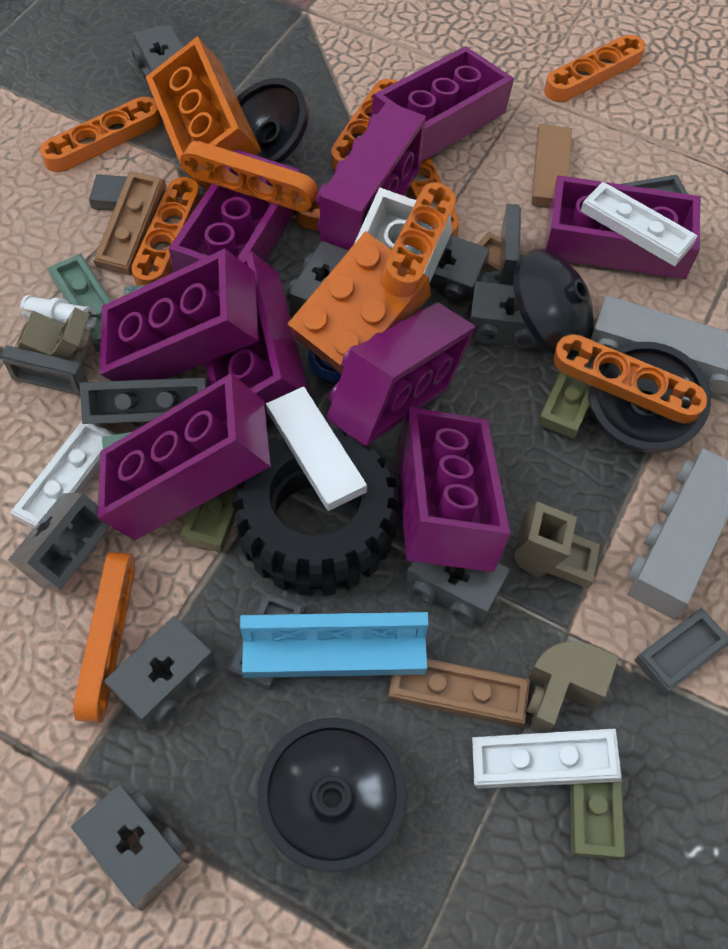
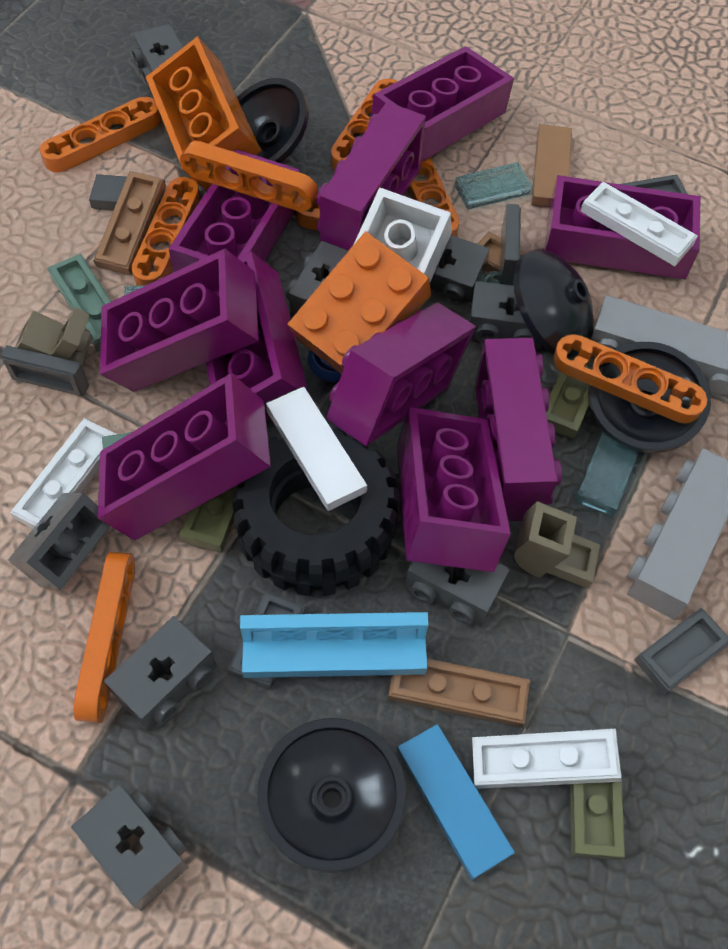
(56, 309): white pin -> none
(135, 398): dark grey brick -> none
(418, 237): orange beam -> none
(455, 802): none -> dark azure tile
(492, 185): none -> clear light blue tile
(516, 410): none -> magenta brick
(567, 83): orange beam -> none
(572, 672): dark tan brick -> none
(606, 475): none -> clear light blue tile

